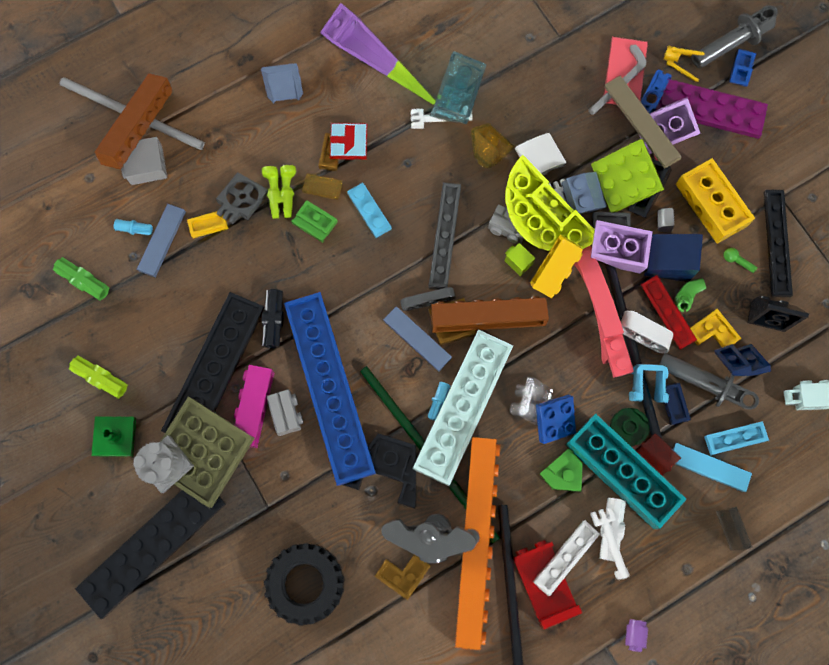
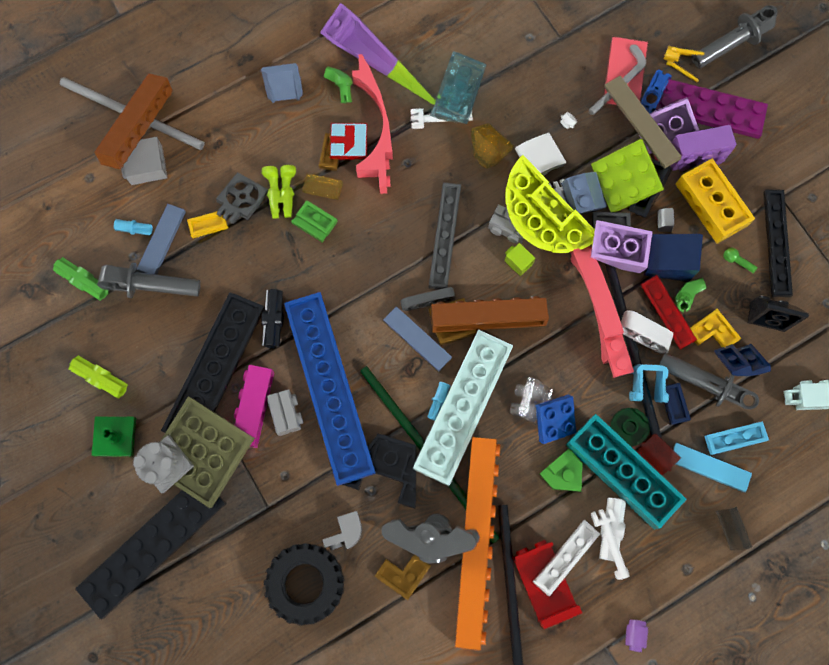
(130, 280): none -> dark grey piece
(342, 80): none -> bright green arm
(351, 532): none -> light grey brick
(369, 210): medium azure plate -> none
(378, 161): none -> coral slope
(556, 266): yellow brick -> none
(568, 120): none -> white plate
(702, 146): none -> medium lavender brick
(742, 67): blue slope -> none

